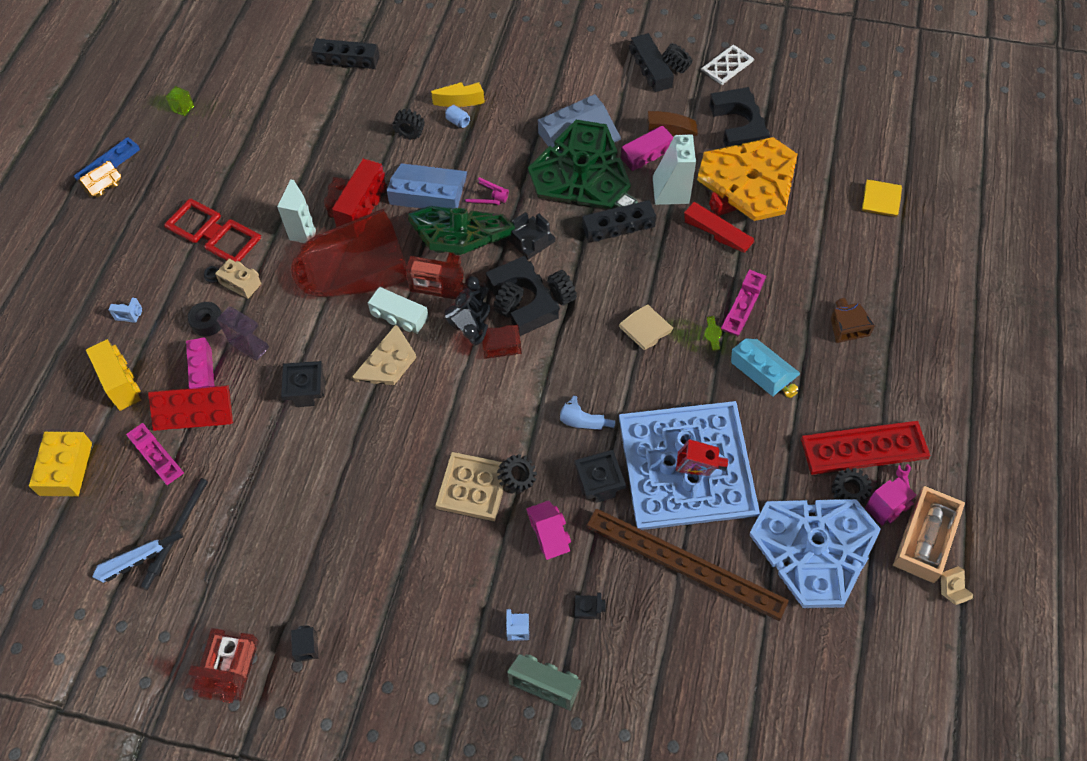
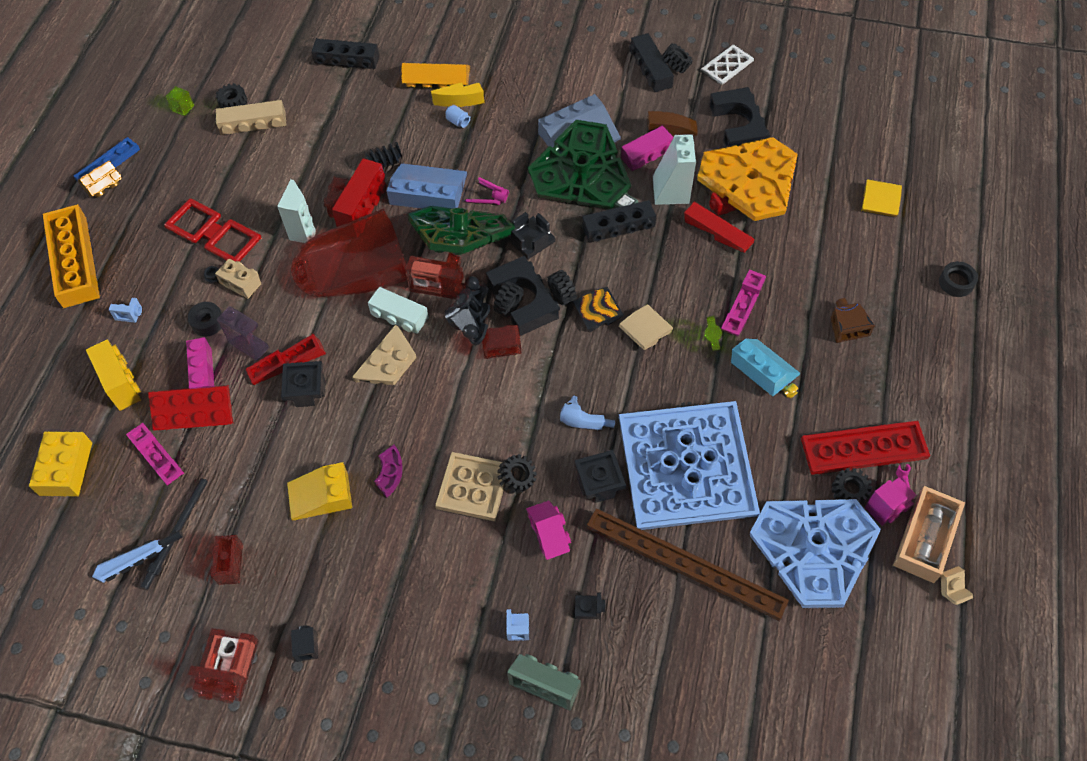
(70, 256): none -> light orange brick
(227, 560): none -> clear red brick
(229, 92): none -> black tyre
(250, 117): none -> tan brick
(273, 364): none -> red slope
(320, 492): none -> yellow slope
(385, 155): none -> black piece
(390, 472): none -> magenta tile
(415, 123): black tyre -> none
(434, 74): none -> light orange slope
(598, 308): none -> slope
(699, 459): red torso -> none
(960, 268): none -> black tyre

